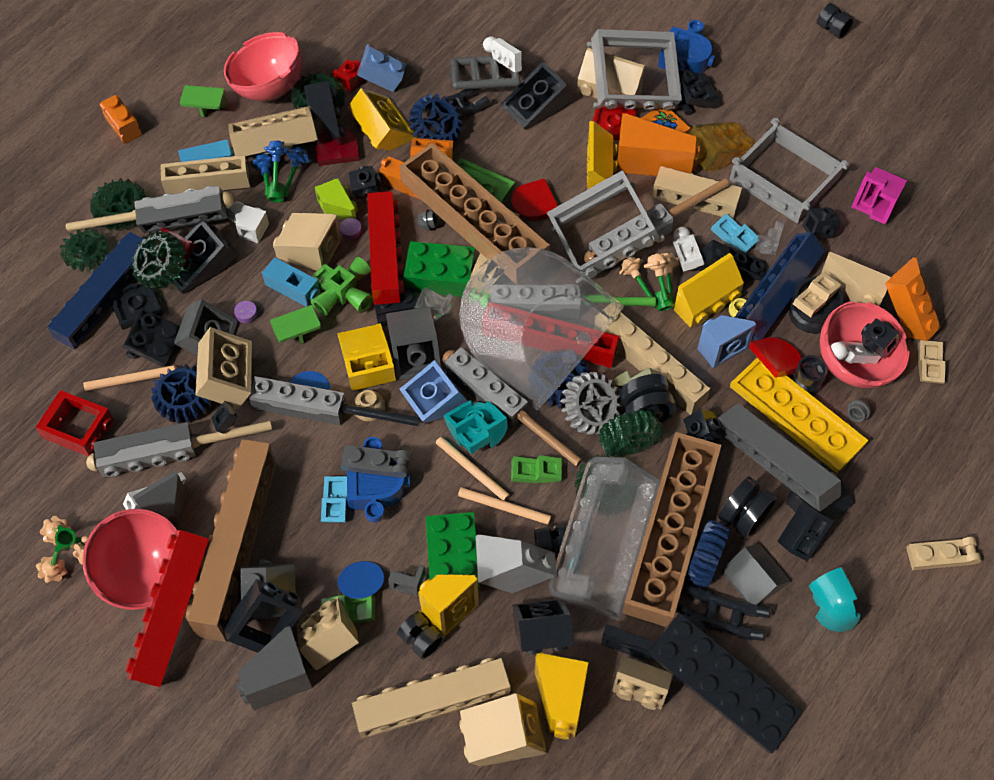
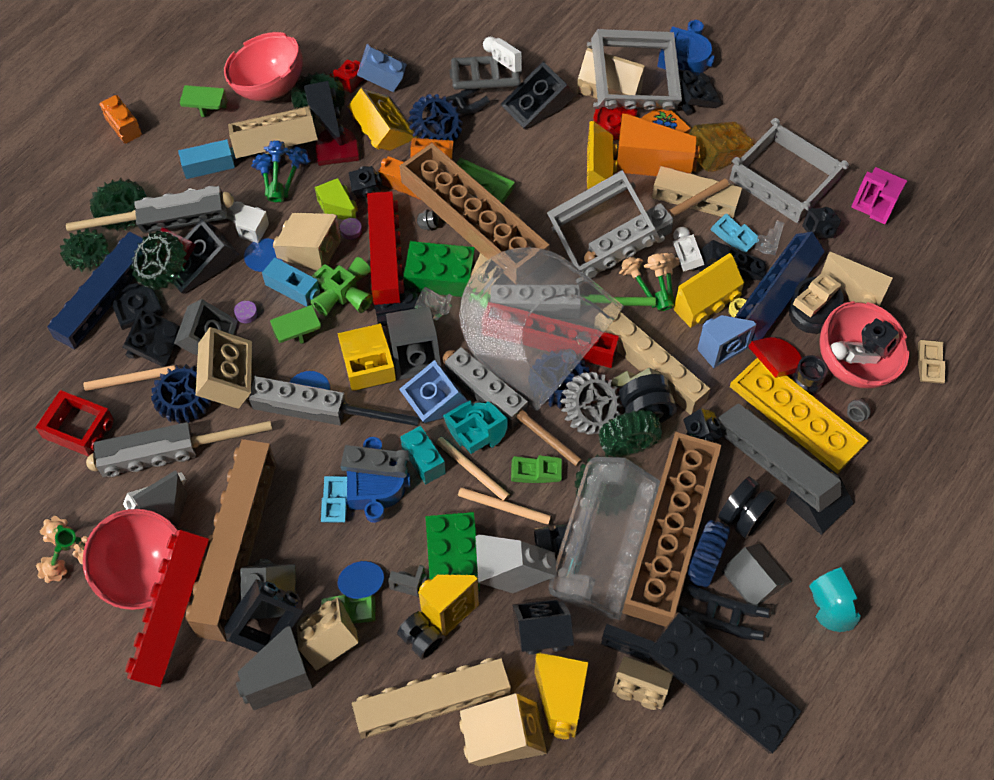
(222, 172): tan brick -> none
(224, 417): black plate -> none
(259, 255): none -> blue sticker
(369, 399): tan piece -> none
(423, 455): none -> teal brick
(533, 200): red tile -> none
(805, 531): black hinge -> none
(835, 20): black wheel -> none
(913, 302): orange slope -> none
(943, 554): tan plate -> none

